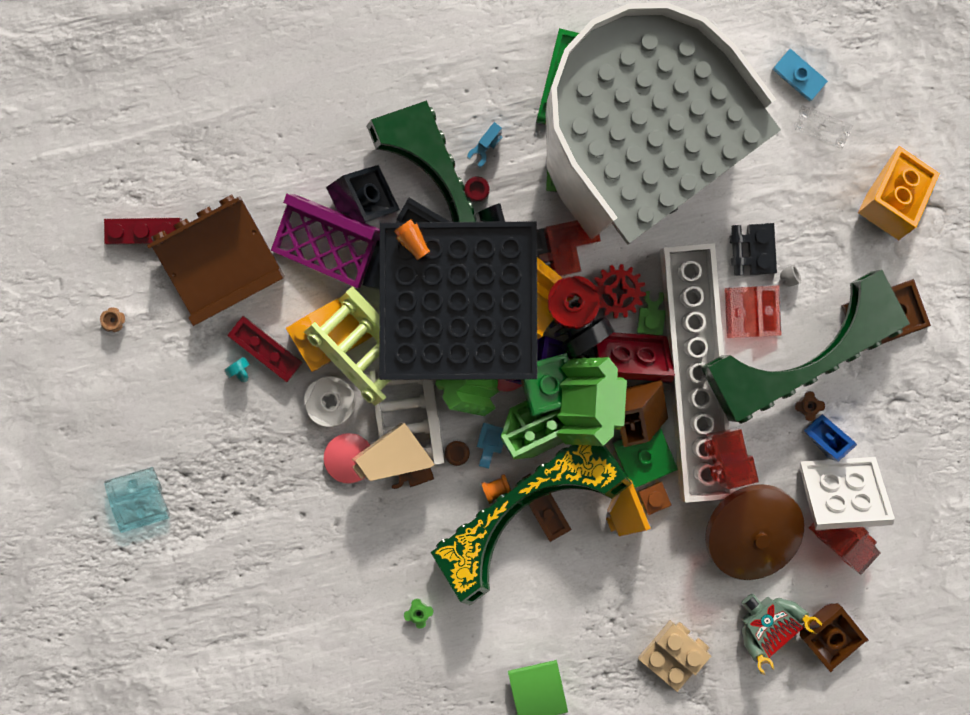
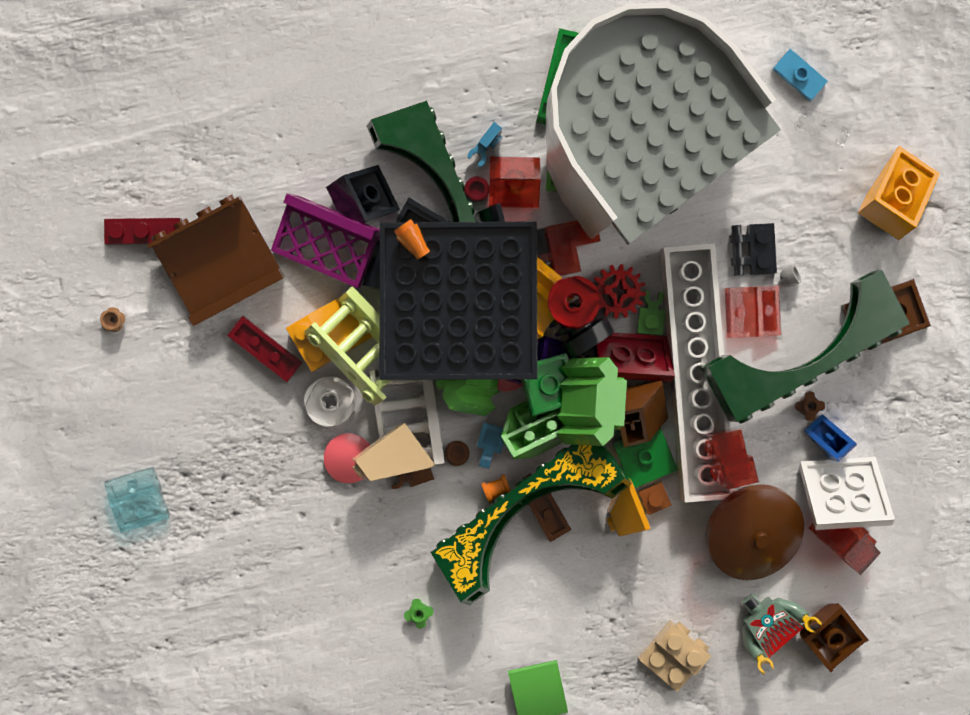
(237, 369): teal tile -> none
(515, 182): none -> clear red slope

